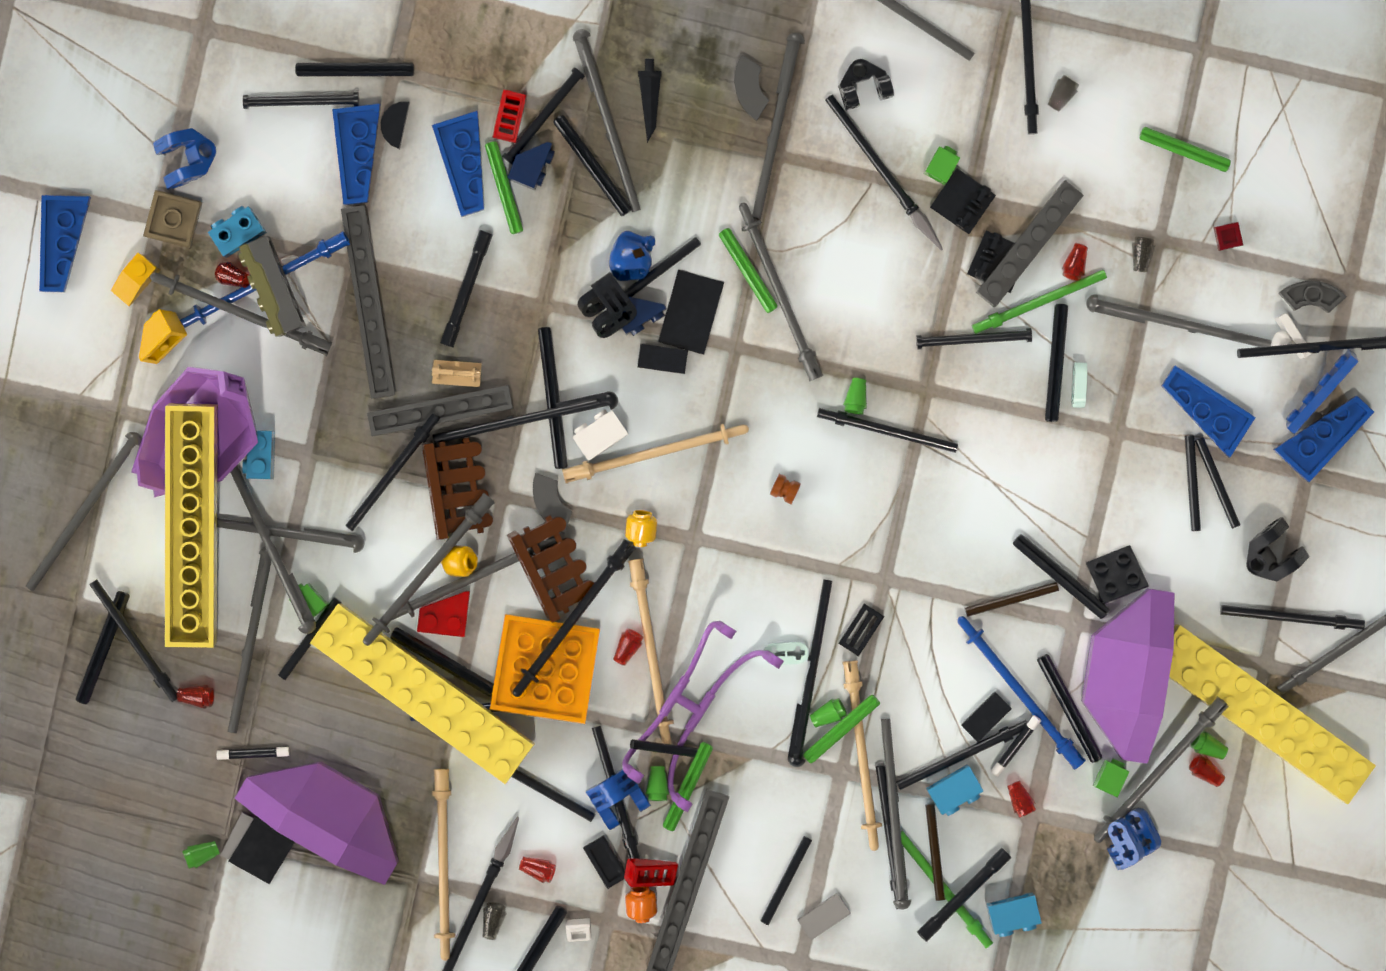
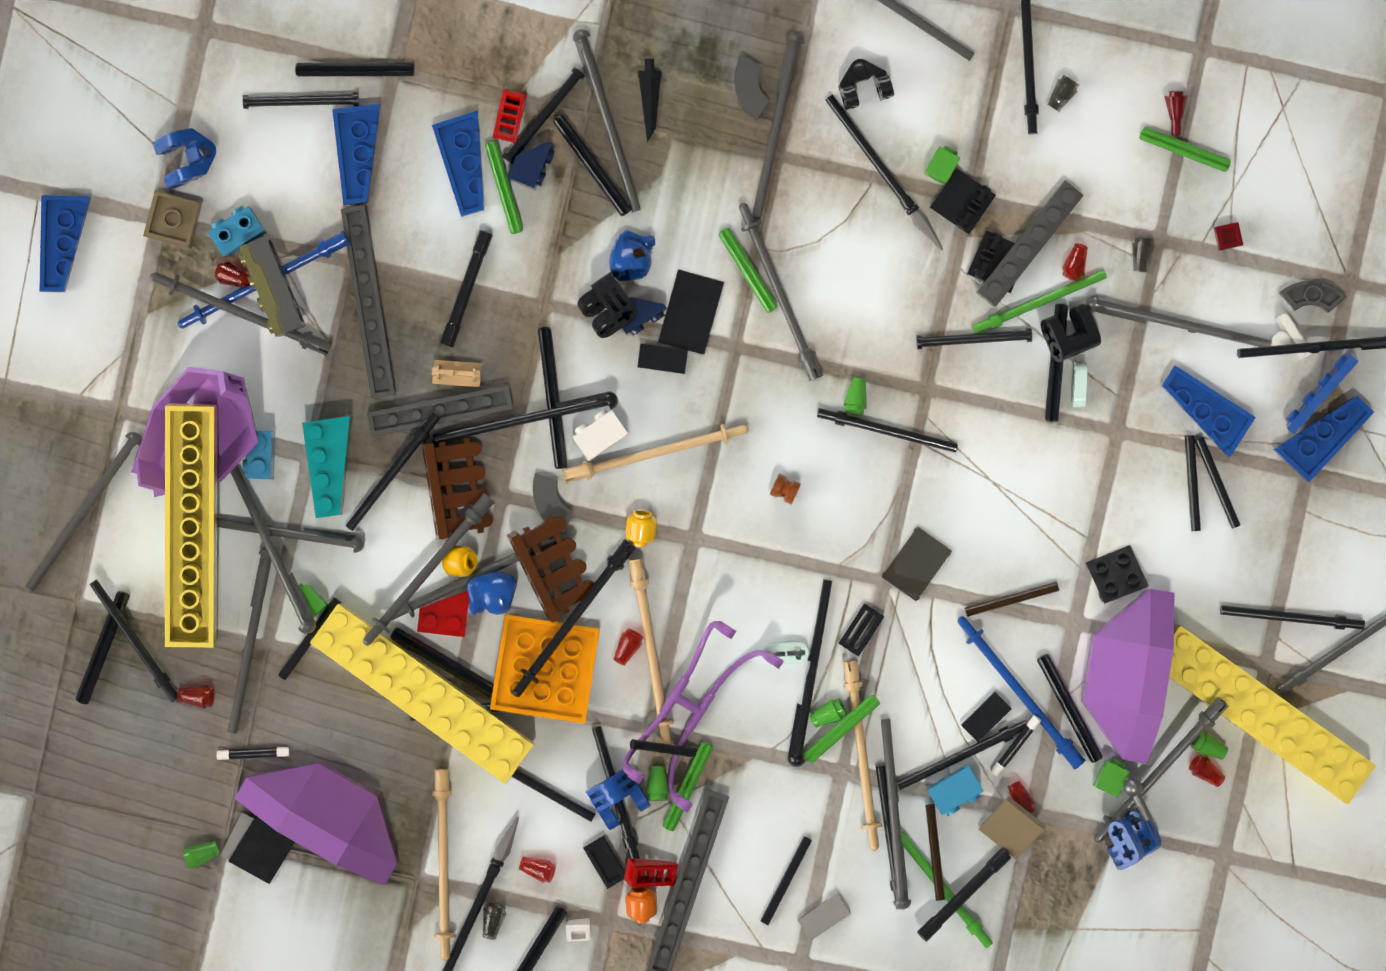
(134, 278): yellow slope -> none
(160, 336): yellow slope -> none
(327, 457): none -> teal wedge
(394, 122): black tile -> none
(491, 592): none -> blue piece
(662, 267): black bar -> none
(916, 563): none -> clear smoke piece
(1012, 827): none -> dark tan tile
(1014, 914): dark azure brick -> none
(1061, 576): black axle -> none
(1084, 339): none -> black connector
(1133, 788): none -> flat silver bar
(1176, 105): none -> dark red cone
(1259, 549): black piece -> none

